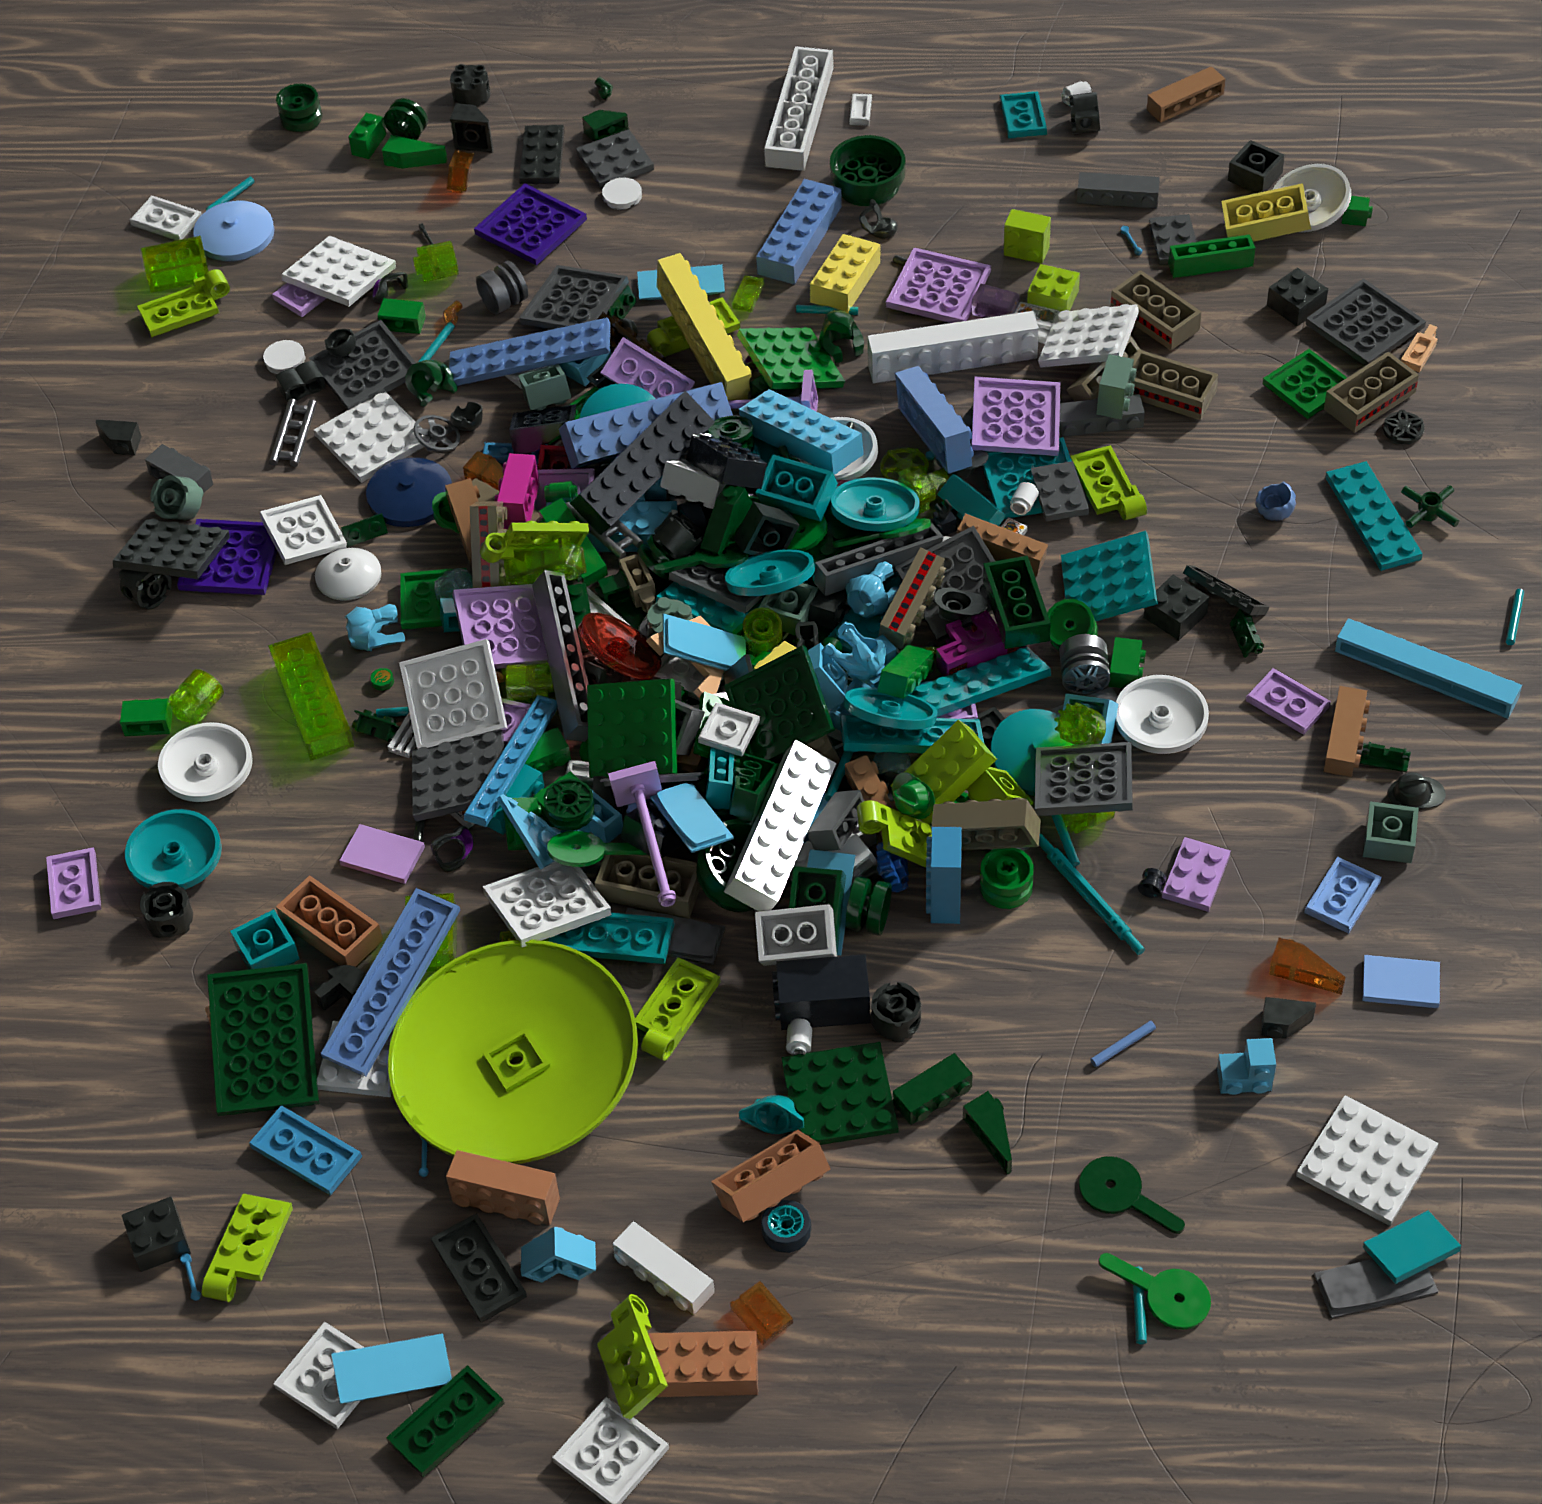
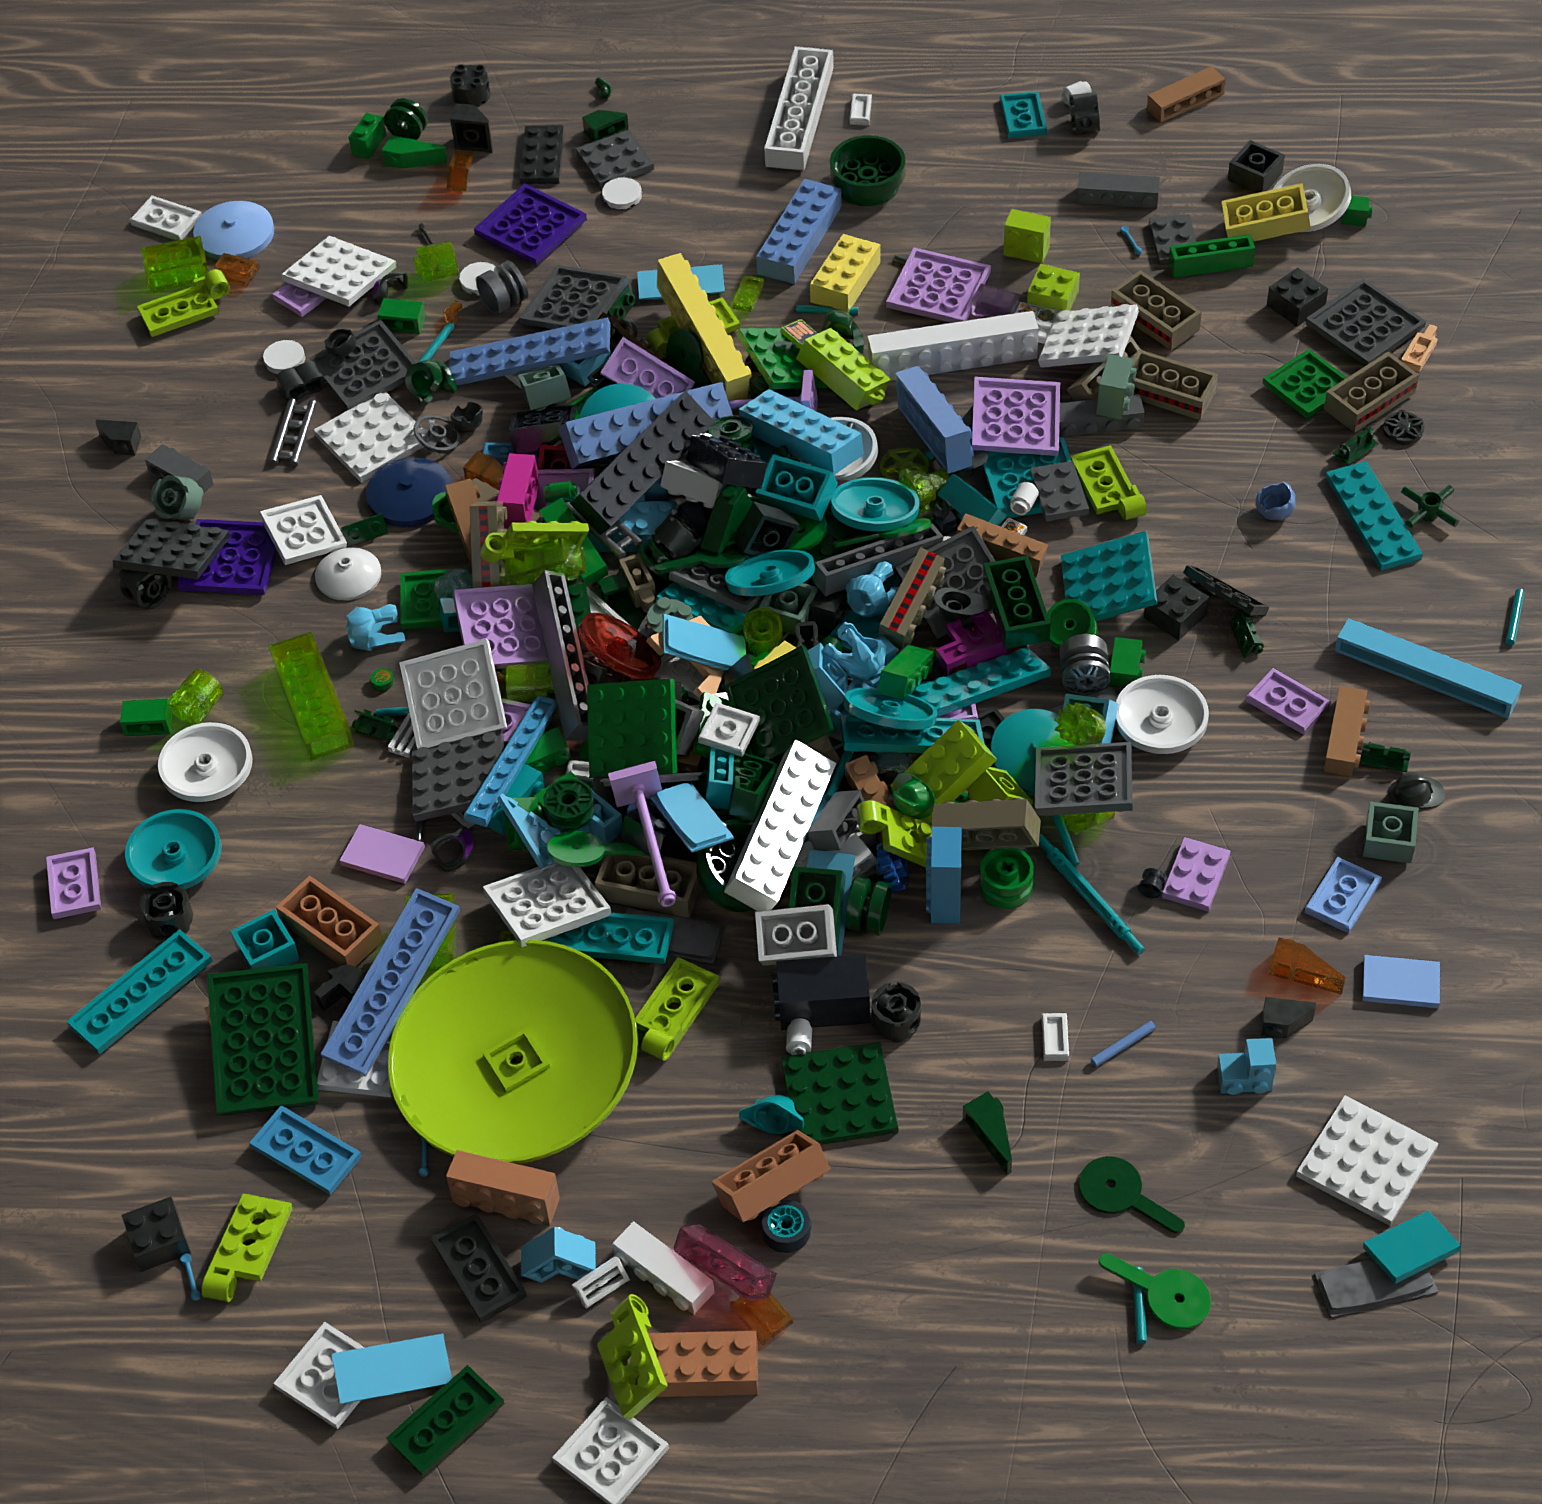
(139, 991): none -> teal plate
(233, 193): teal bar -> none
(237, 269): none -> clear orange plate
(299, 107): dark green wheel -> none
(469, 274): none -> white tile
(595, 1274): none -> white tile
(691, 365): none -> dark green piece
(724, 1262): none -> clear pink brick
(838, 364): none -> lime piece
(885, 226): pearl dark grey piece -> none
(932, 1089): dark green brick -> none
(1055, 1037): none -> white tile
(1356, 446): none -> dark green hinge

